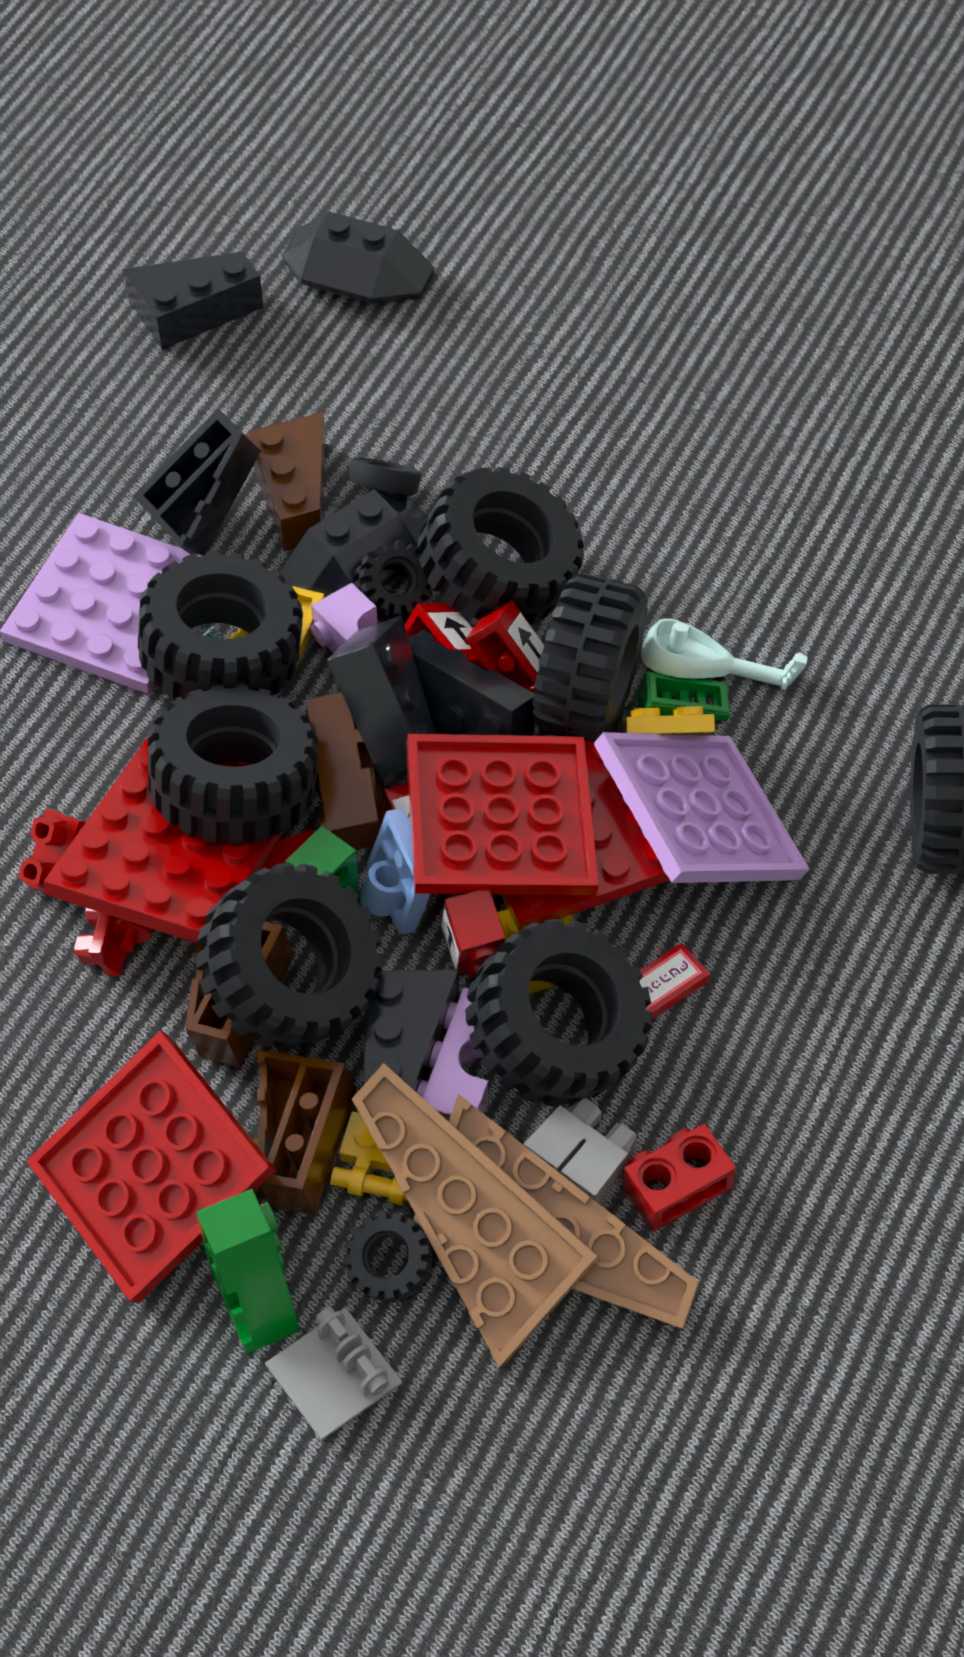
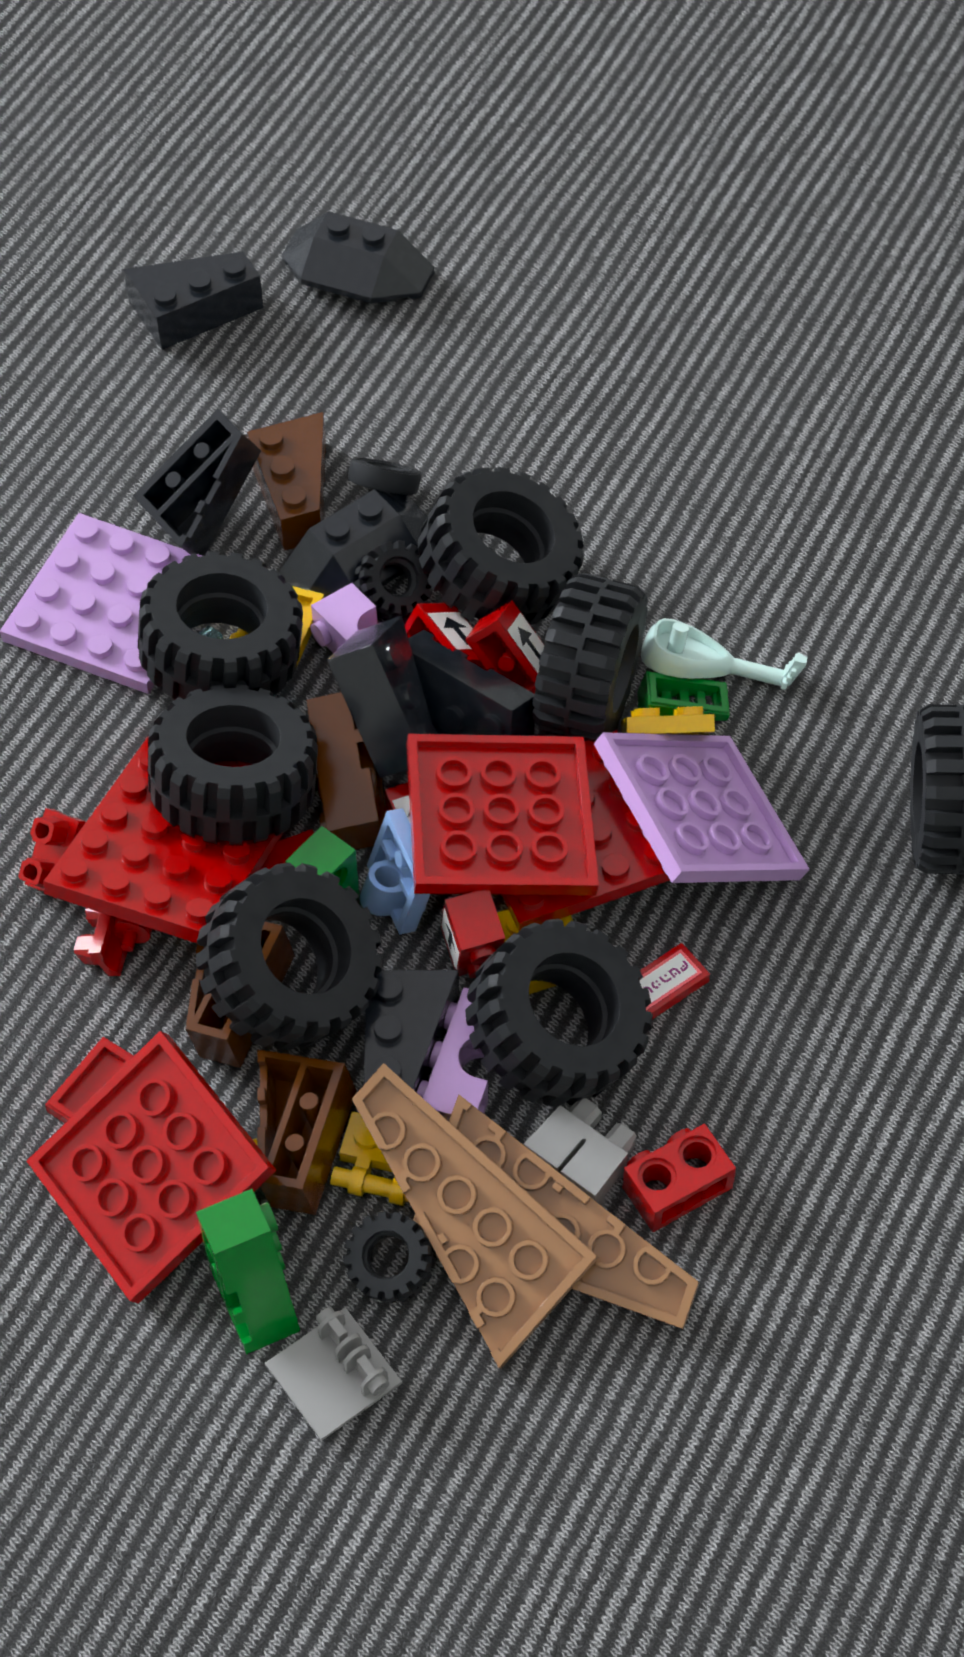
(87, 1079): none -> red tile

